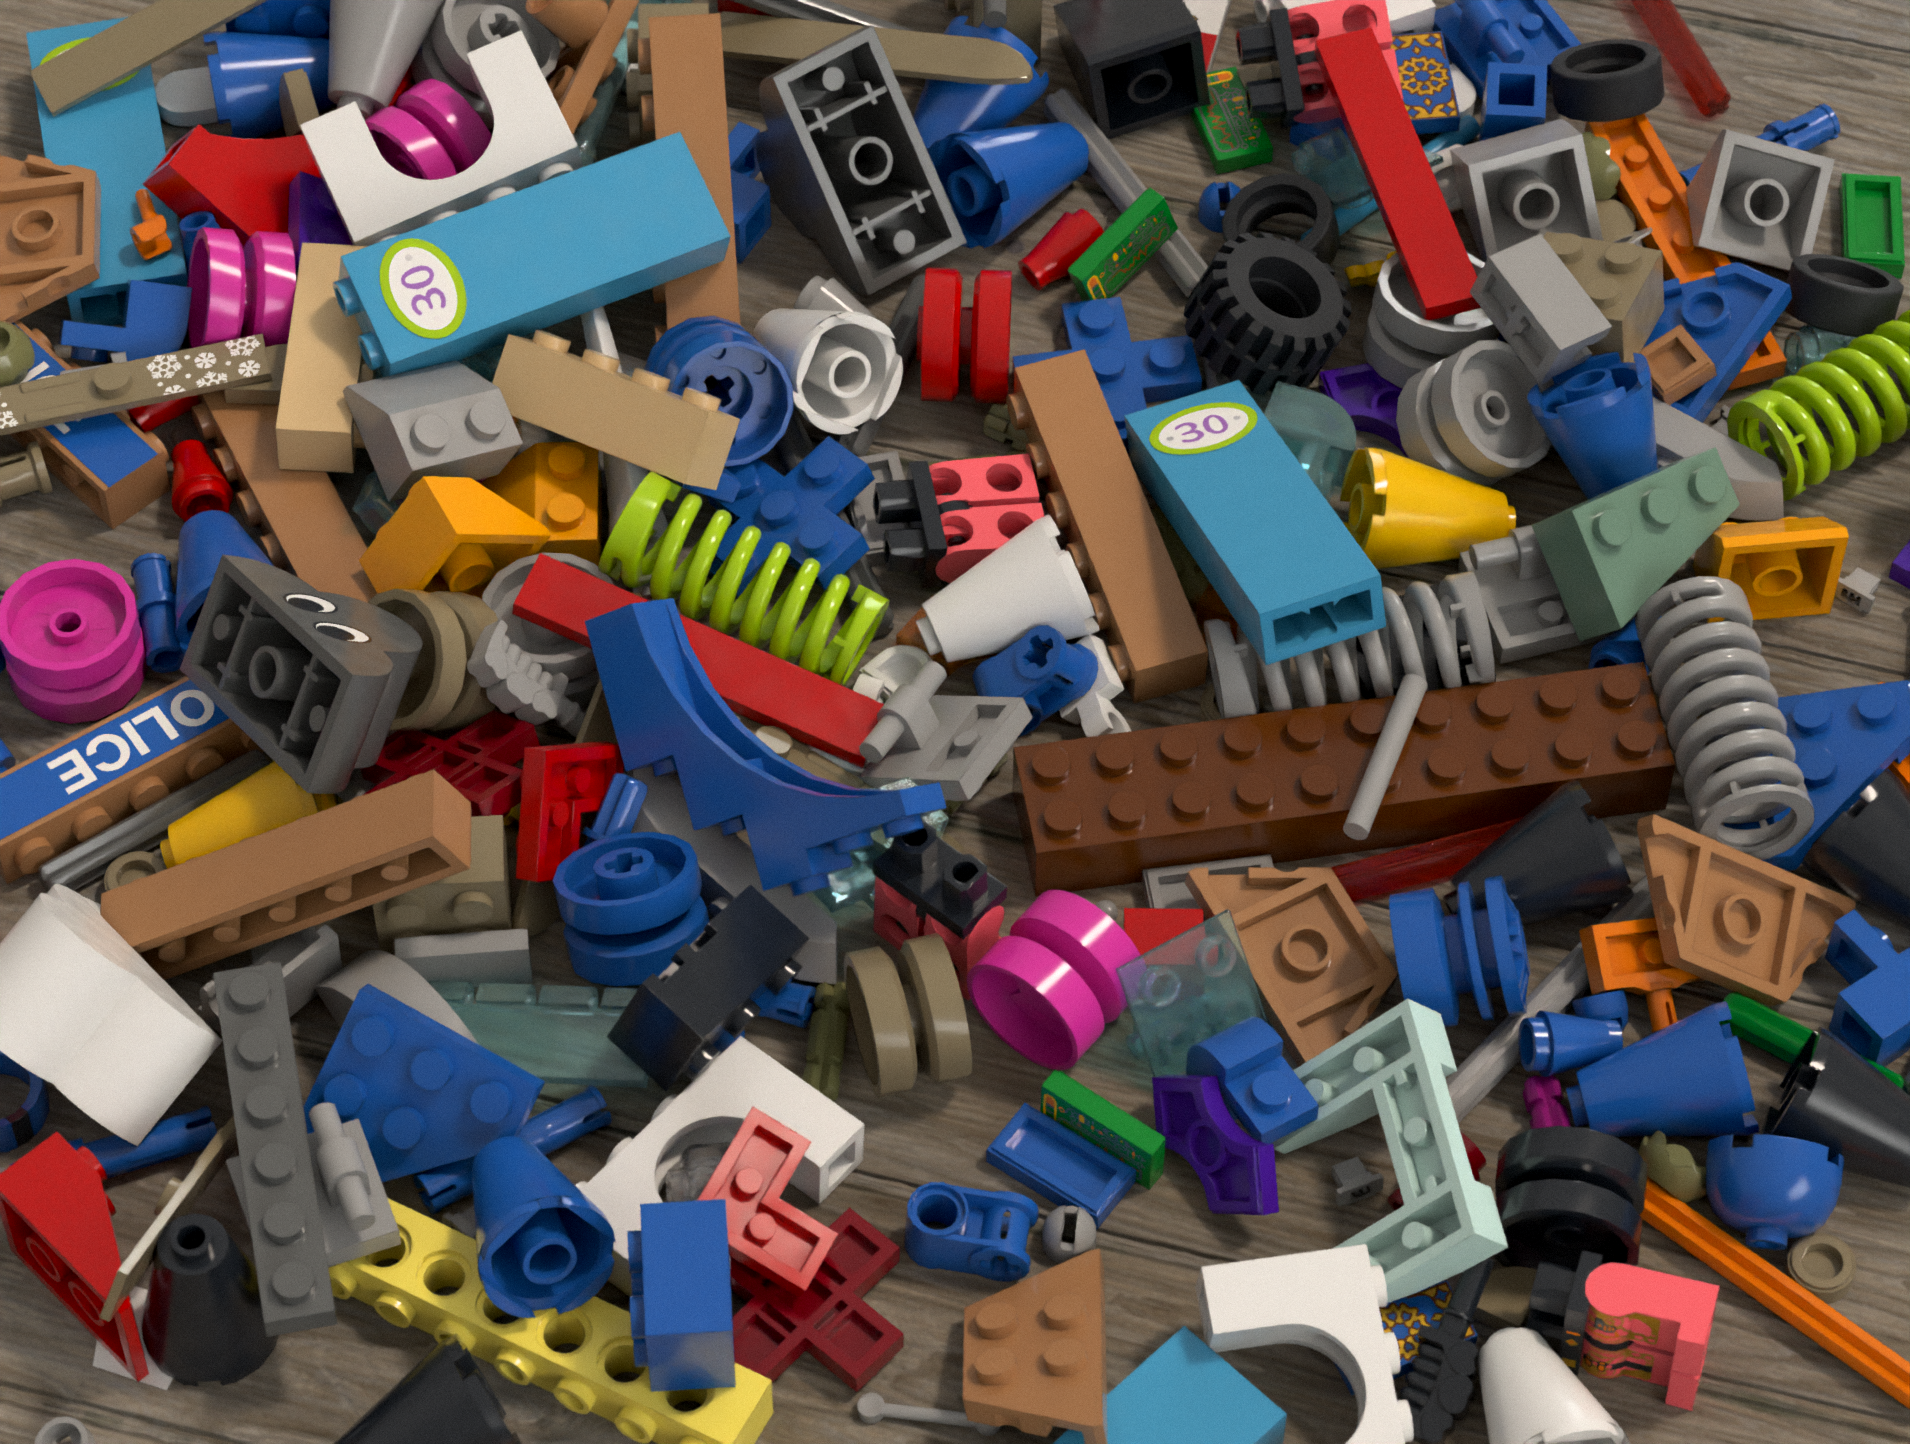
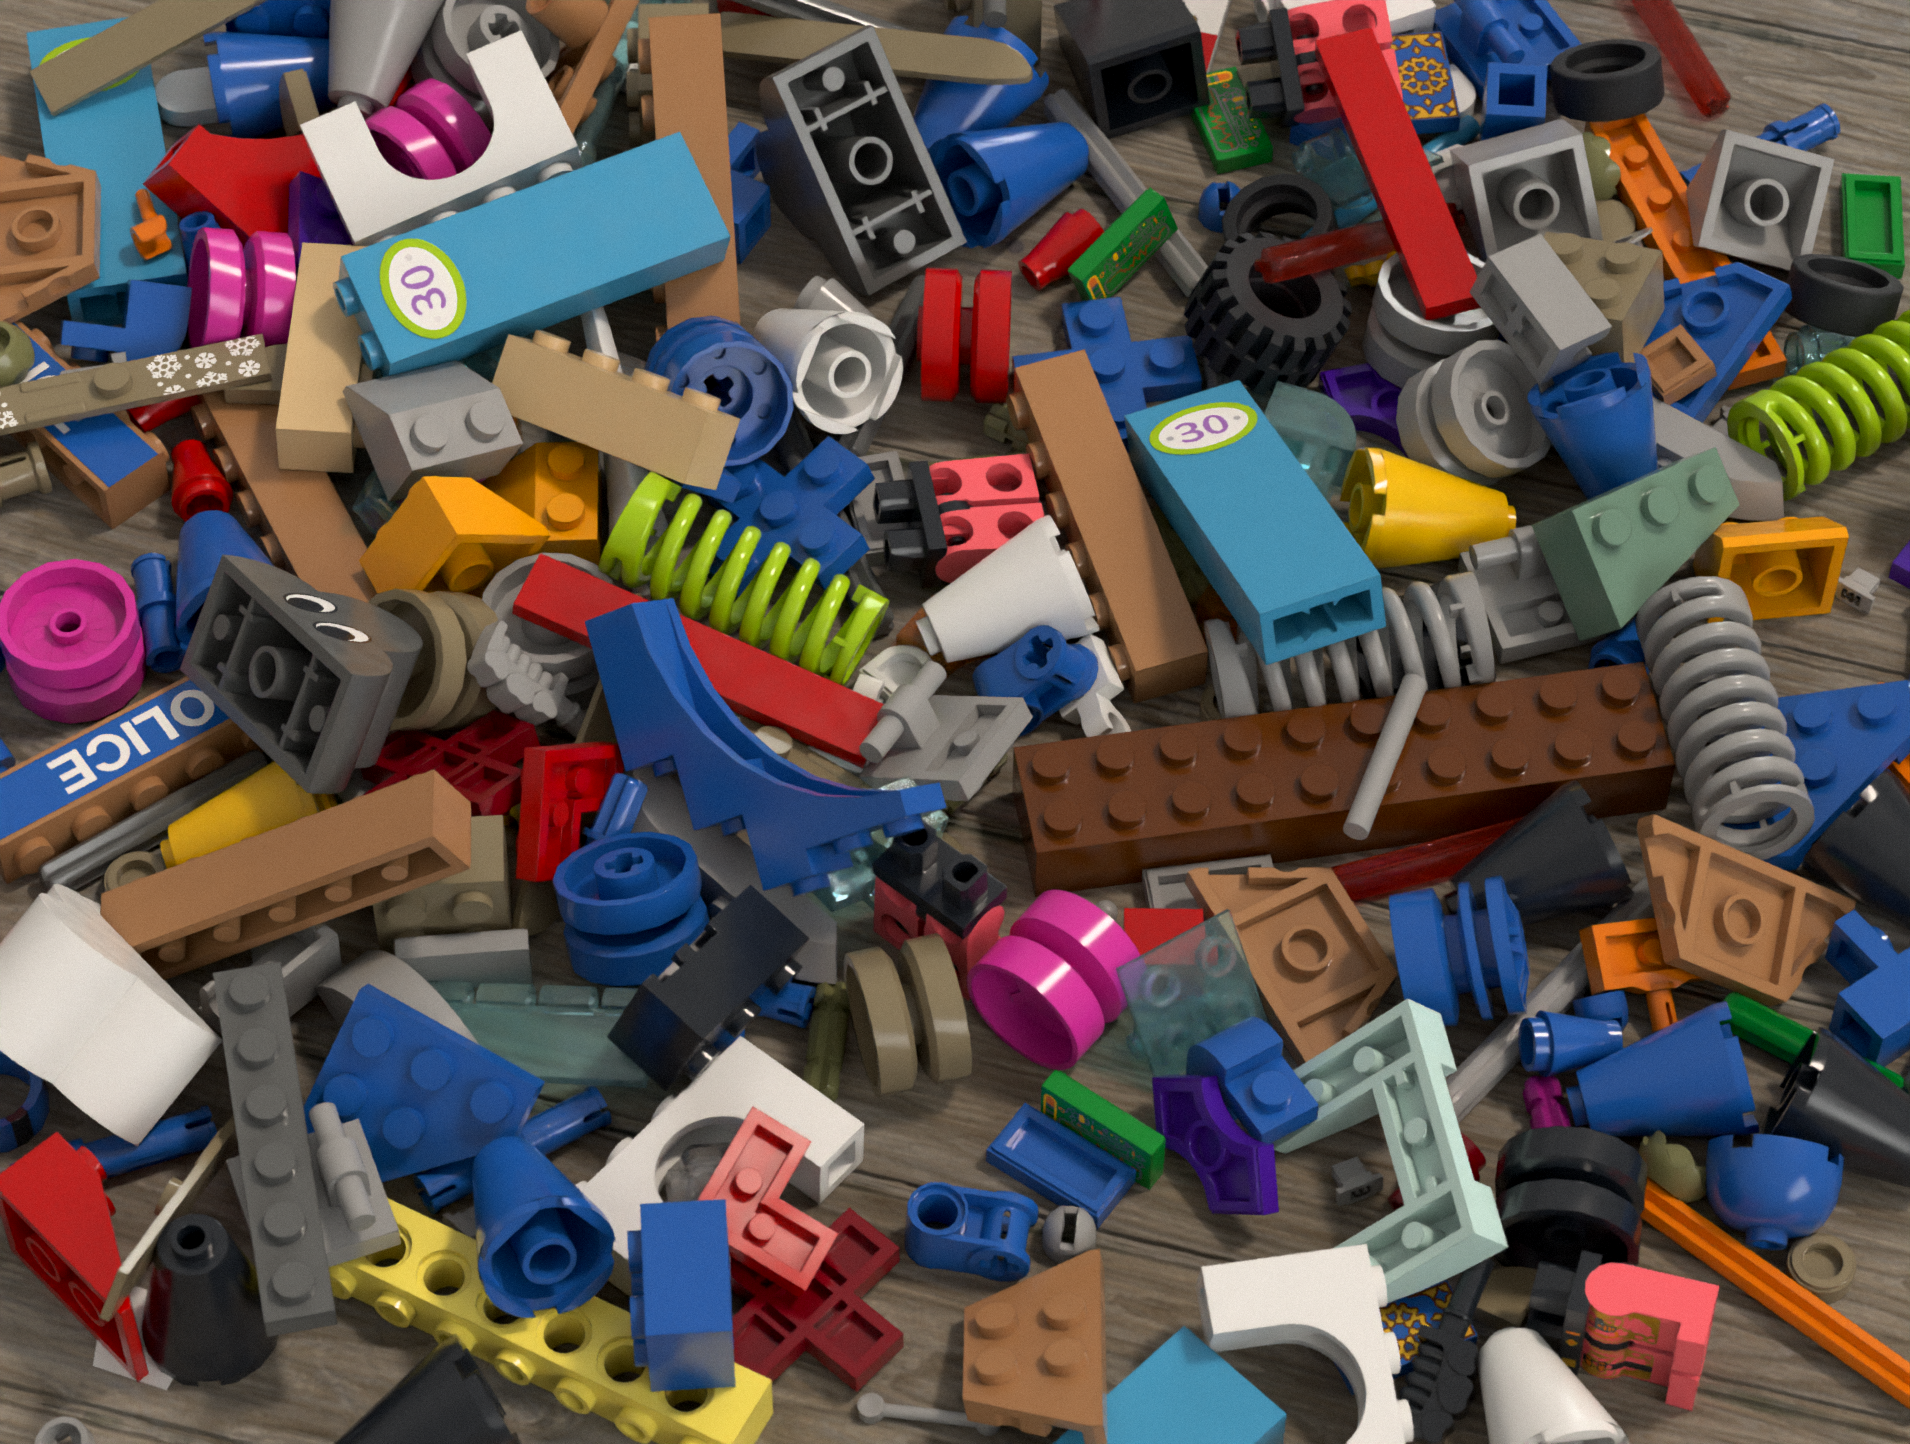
(1331, 249): none -> clear red axle

